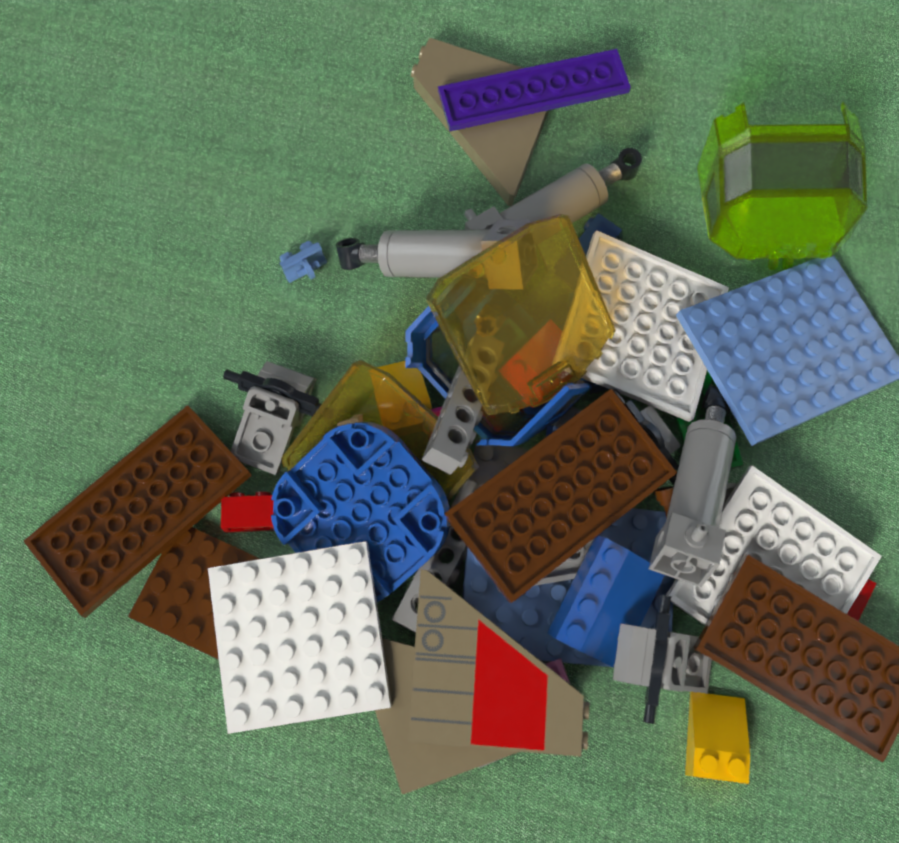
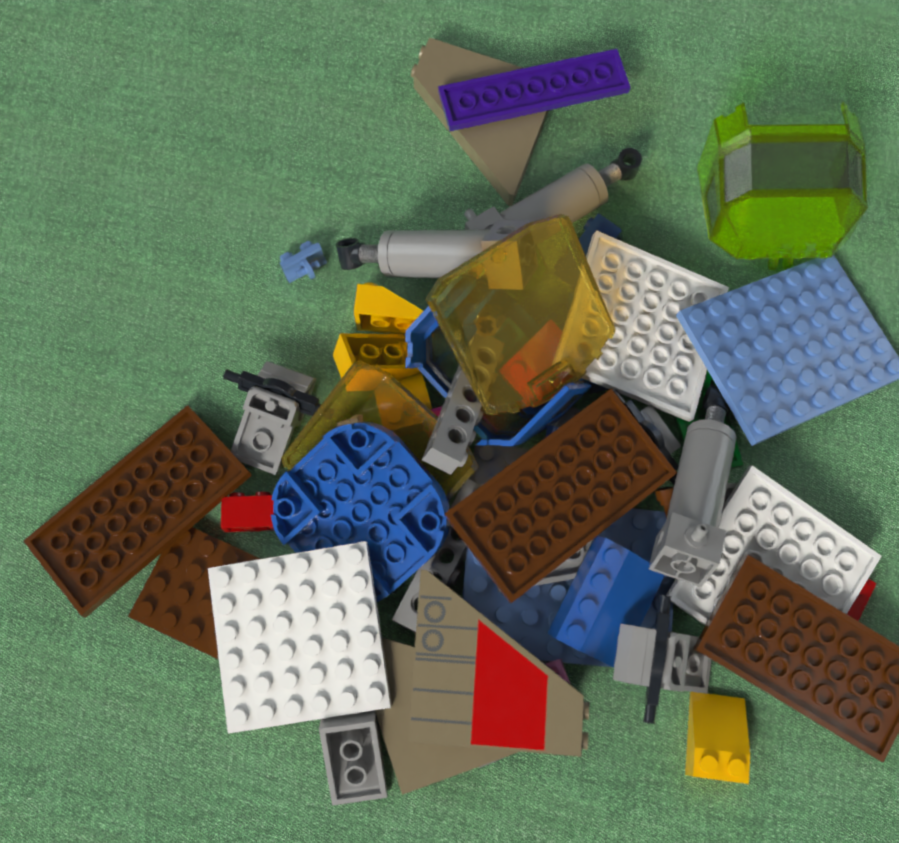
(353, 757): none -> light grey slope
(379, 350): none -> yellow slope
(382, 310): none -> yellow slope

